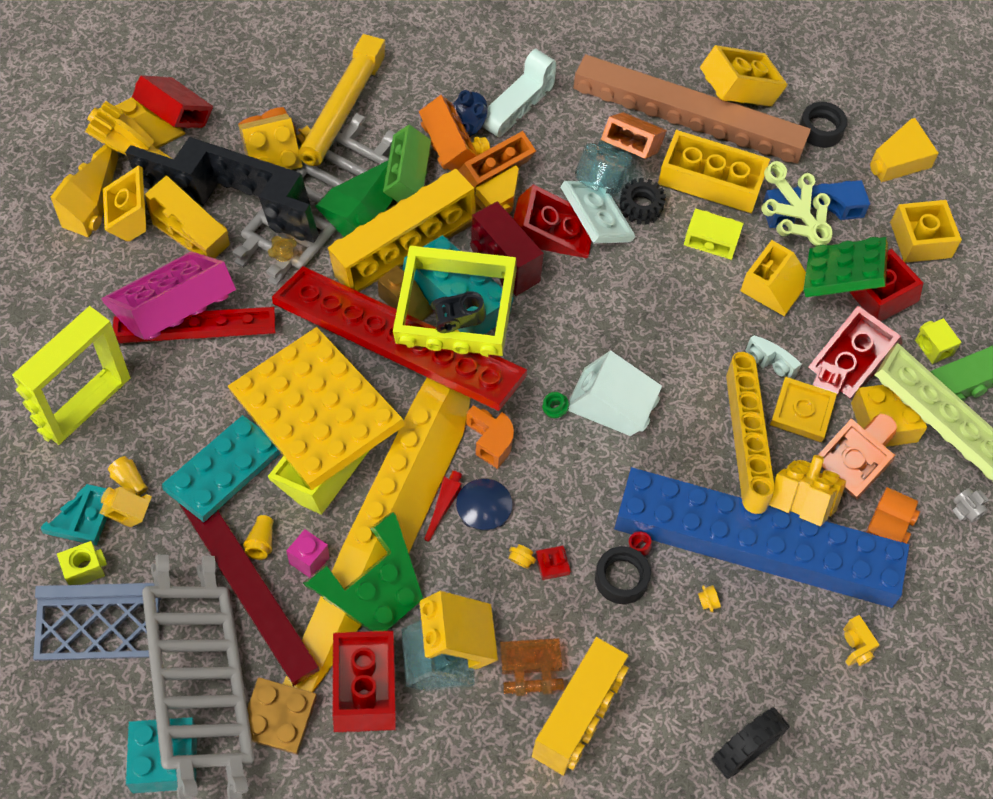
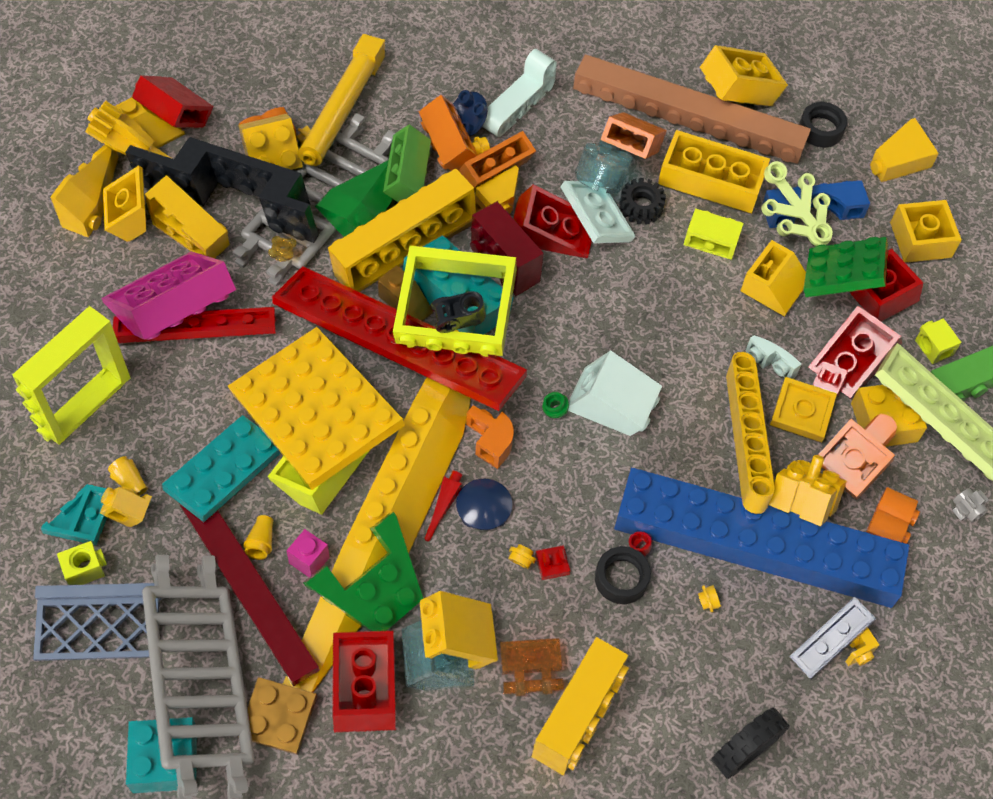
(833, 638): none -> tile

